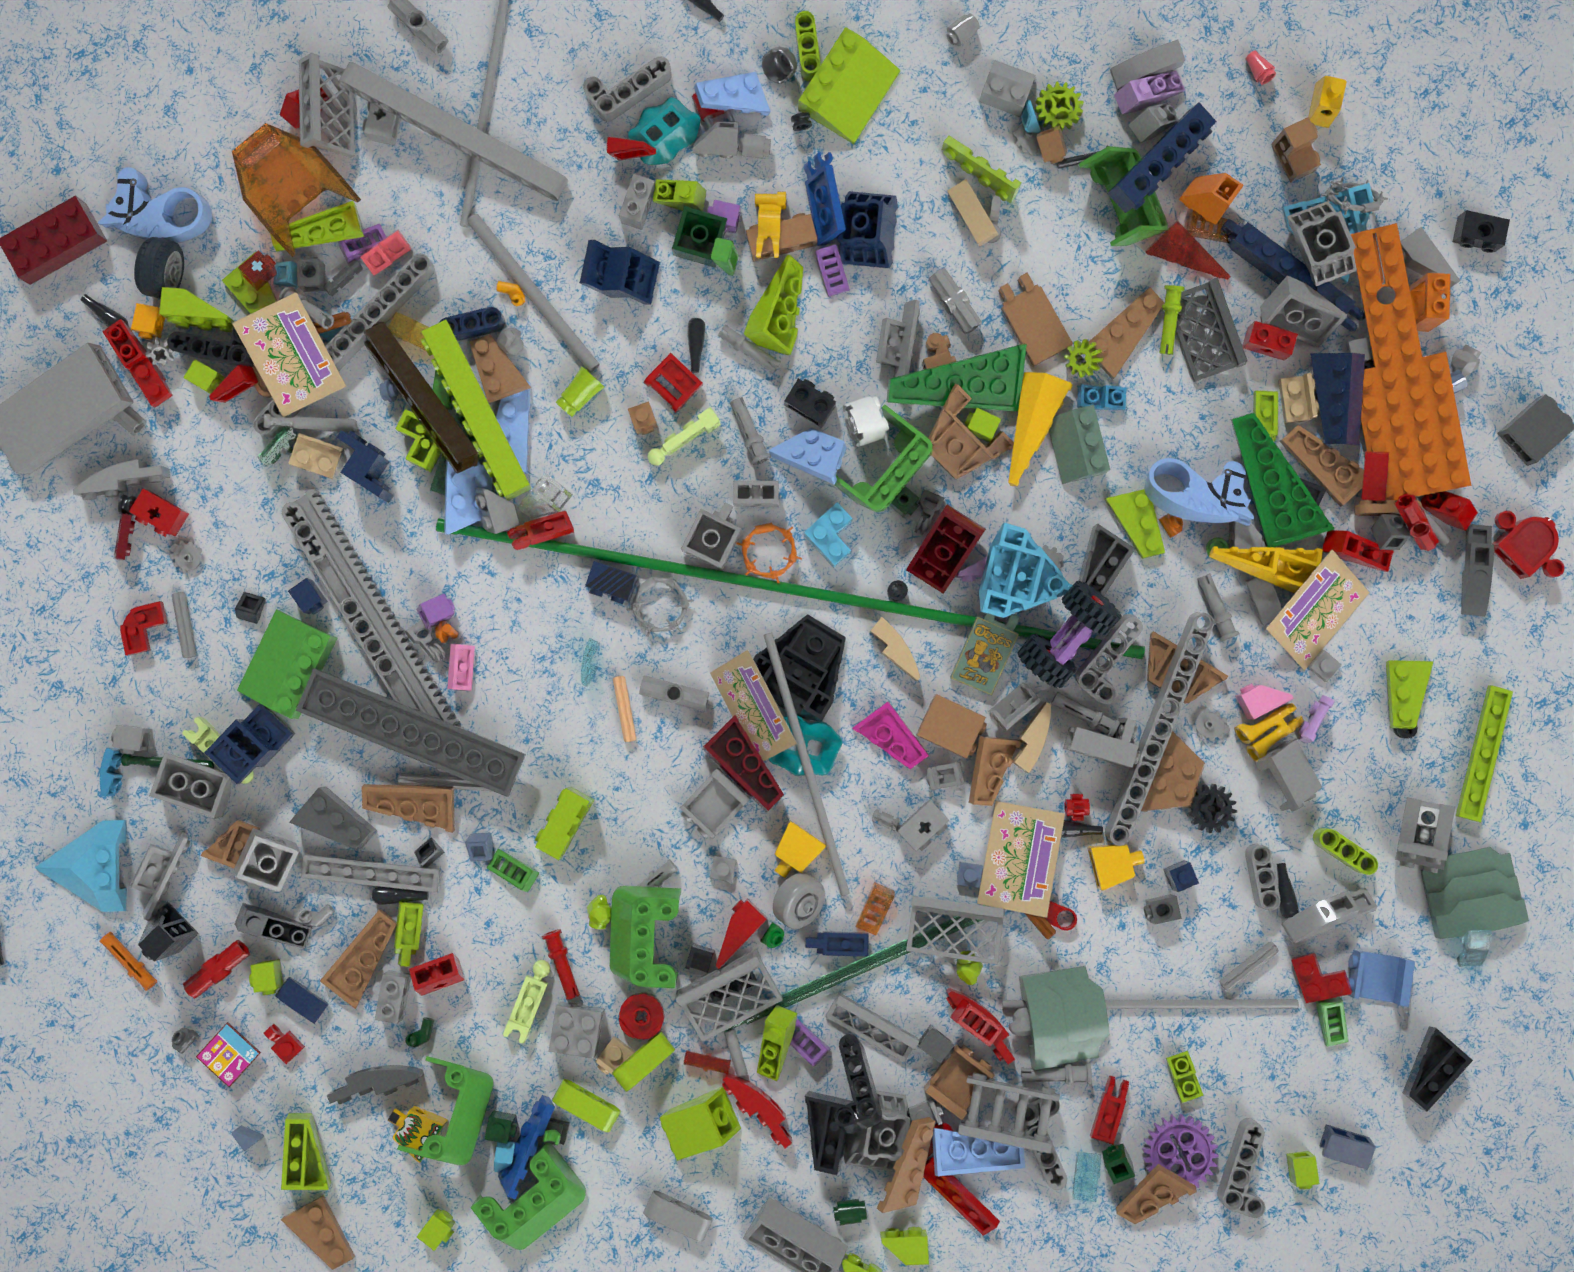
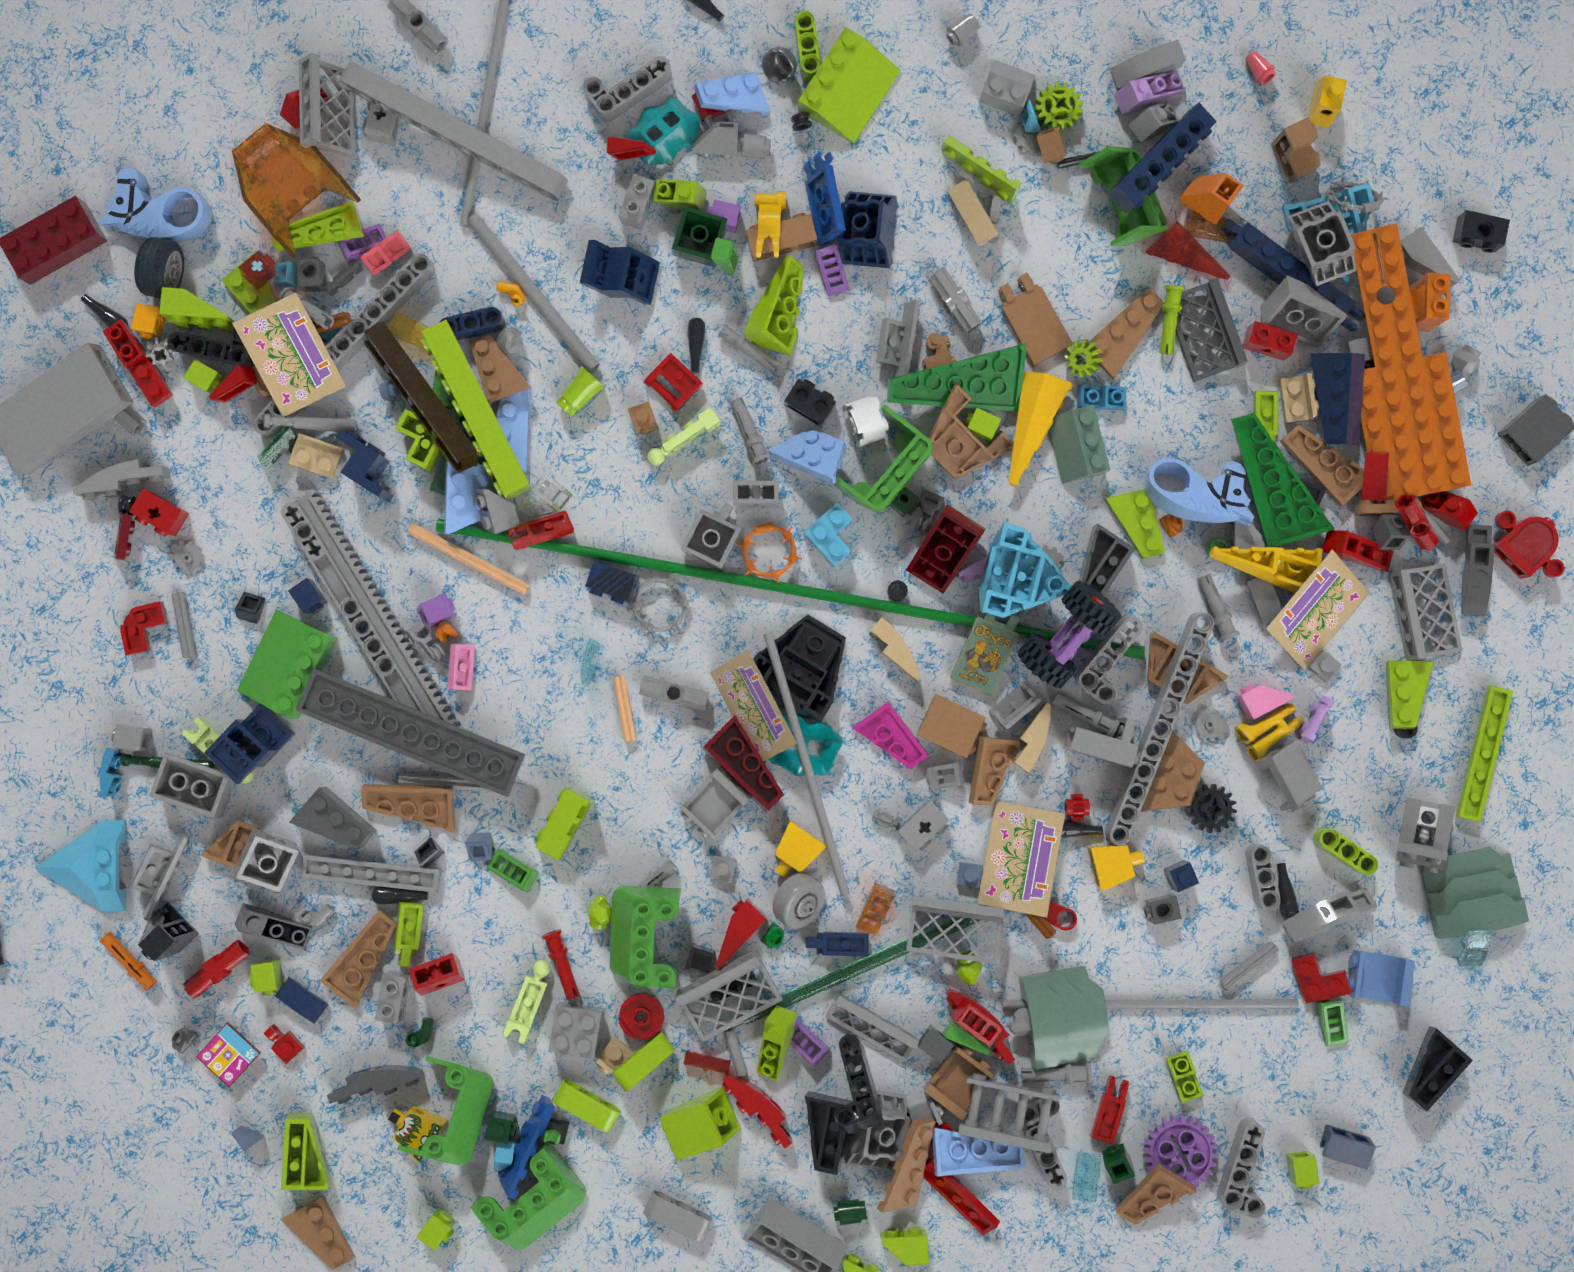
(468, 558): none -> light nougat axle
(961, 1036): none -> bright green slope
(1410, 614): none -> light grey fence

